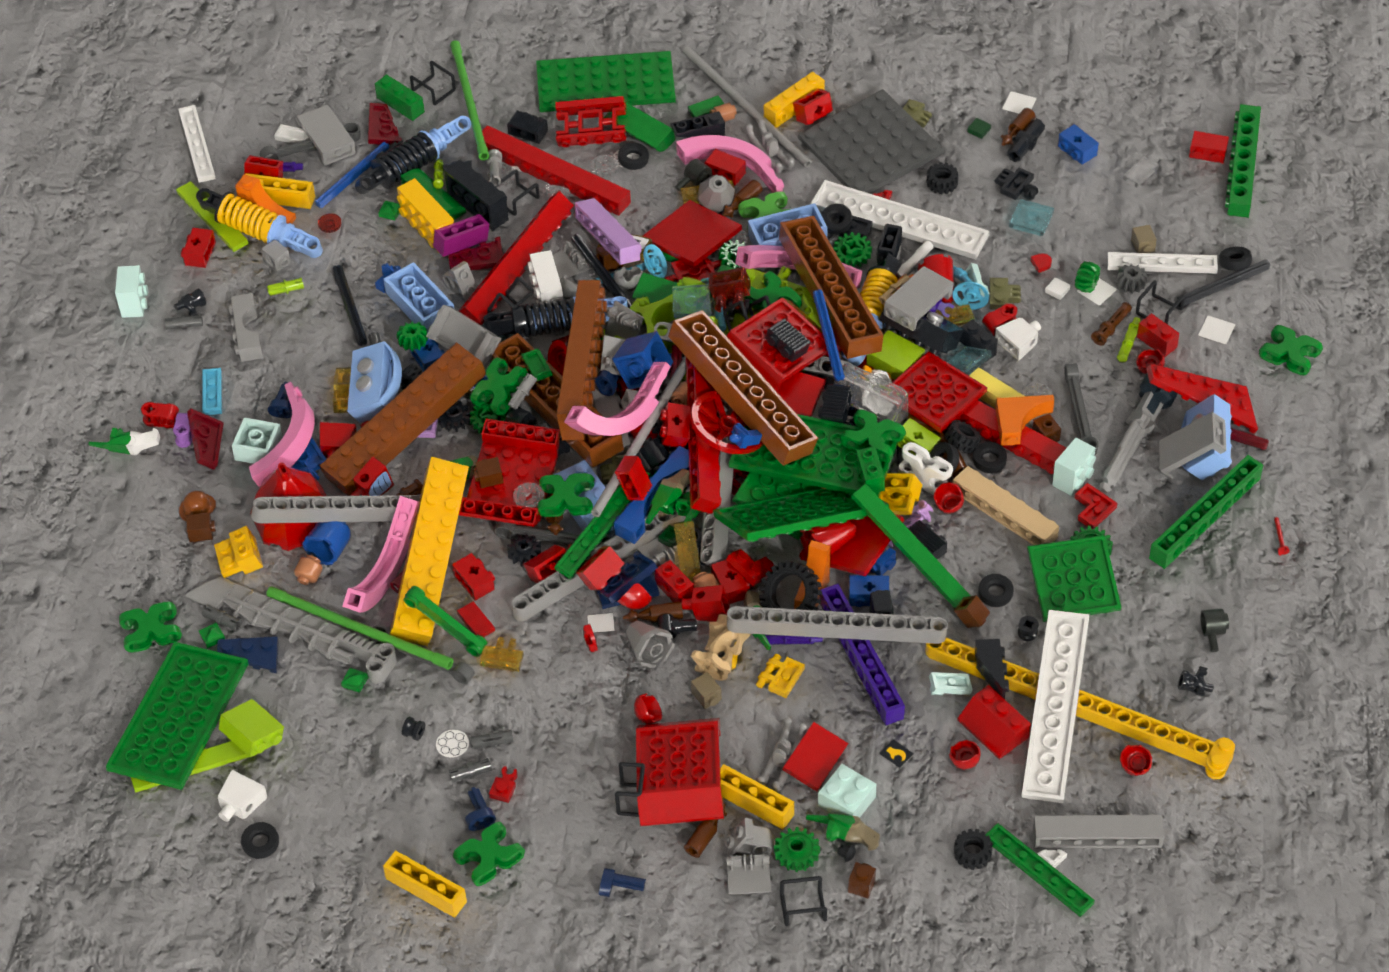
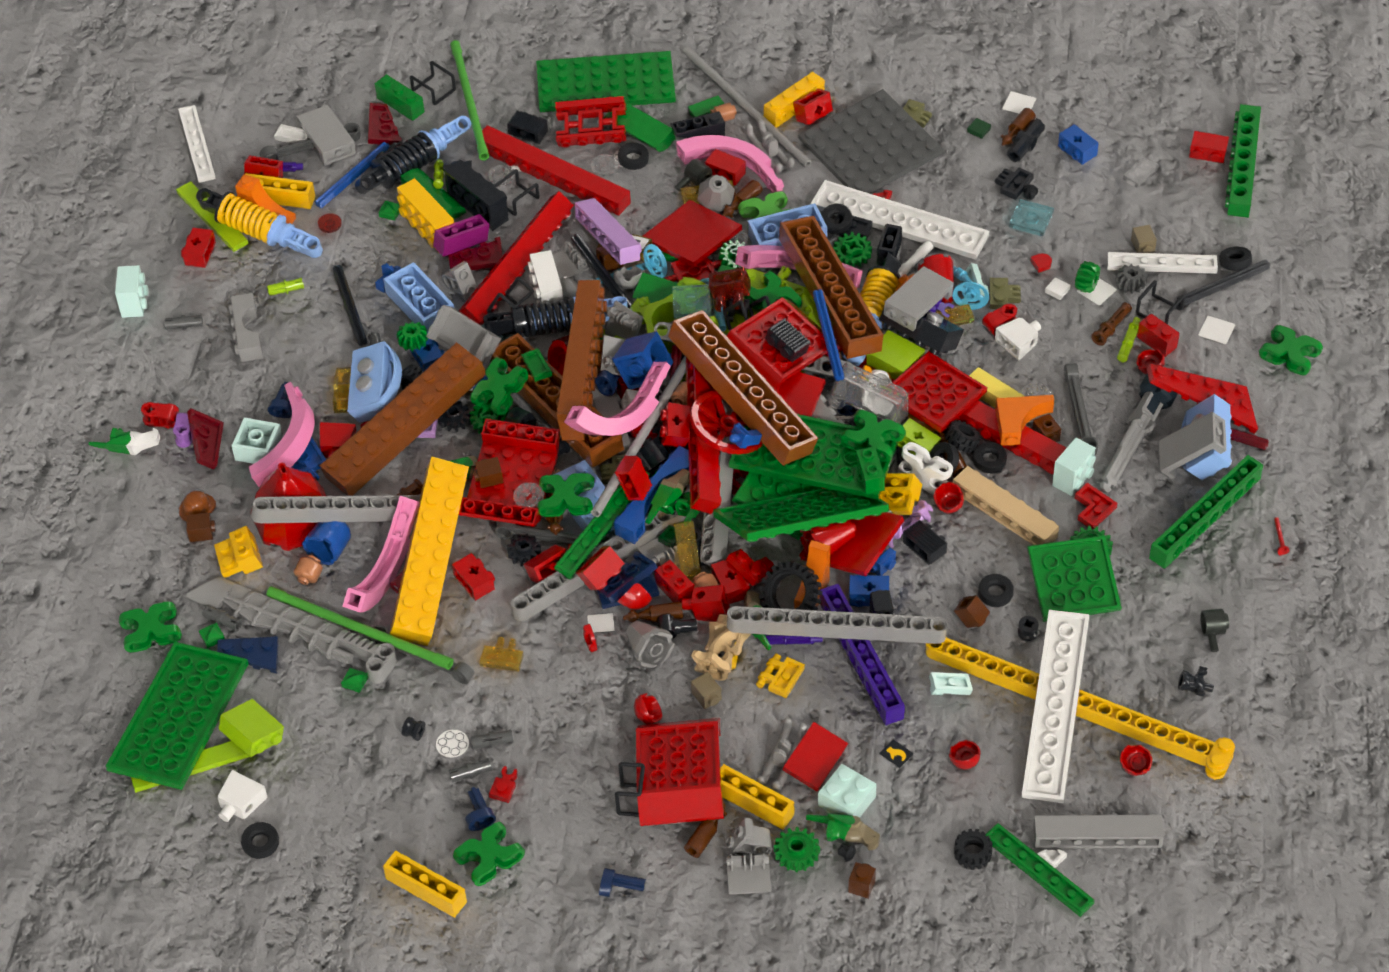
(191, 301): black piece -> none
(212, 391): medium azure tile -> none
(276, 255): light grey brick -> none
(372, 479): red torso -> none
(416, 598): green piece -> none
(475, 620): red tile -> none
(494, 165): light grey pin -> none
(522, 391): light grey axle -> none
(549, 190): clear gear -> none
(823, 909): black piece -> none
(835, 403): black brick -> none
(892, 288): tan pin -> none
(909, 545): green tile -> none
(940, 185): black tyre -> none
(969, 359): clear light blue tile -> none
(978, 337): black brick -> none
(990, 664): black slope -> none
(994, 722): red slope -> none

